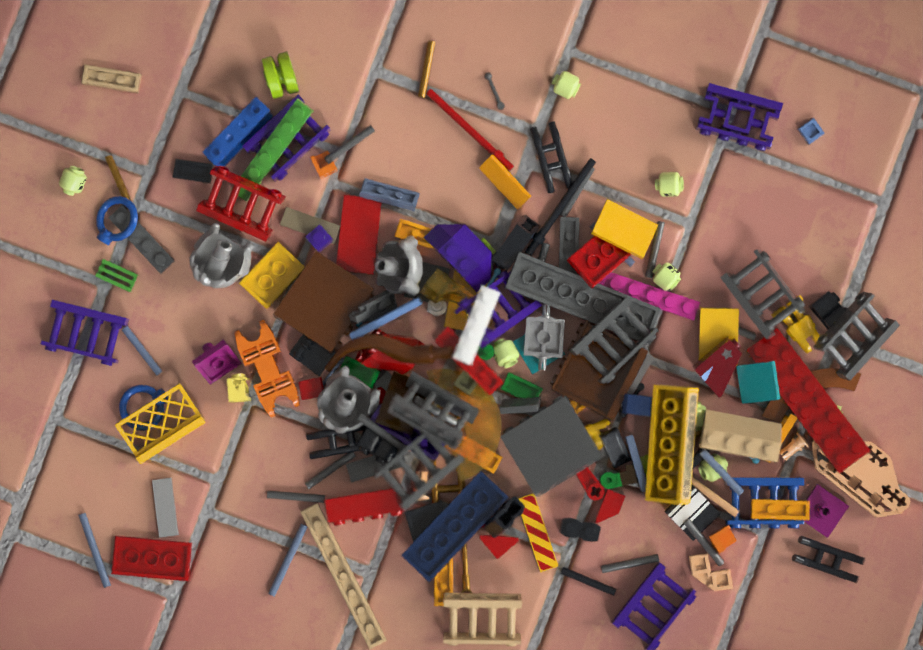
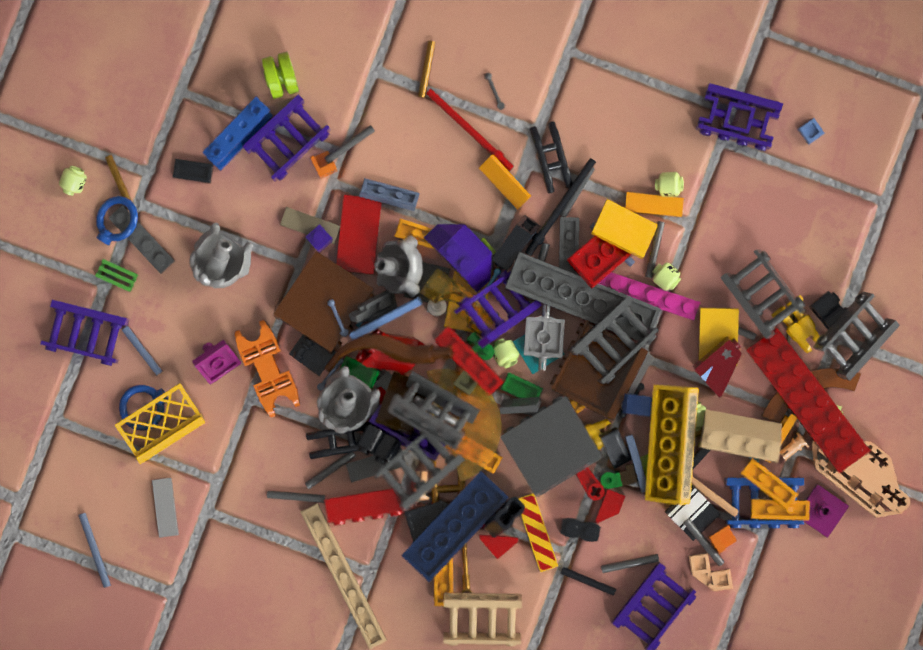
(111, 78): tan tile -> none
(151, 558): red tile -> none
(226, 214): red fence -> none
(238, 388): light yellow hinge -> none
(272, 275): yellow tile -> none
(276, 145): bright green plate -> none
(287, 560): sand blue bar -> none
(310, 388): red slope -> none
(331, 303): none -> sand blue hinge
(381, 432): dark grey bar -> none
(476, 325): white plate -> none
(566, 84): yellowish green head -> none
(654, 204): none -> light orange tile
(708, 472): yellowish green head -> none
(722, 473): sand blue bar -> none
(758, 382): teal tile -> none
(769, 483): none -> light orange tile
(839, 555): black piece -> none

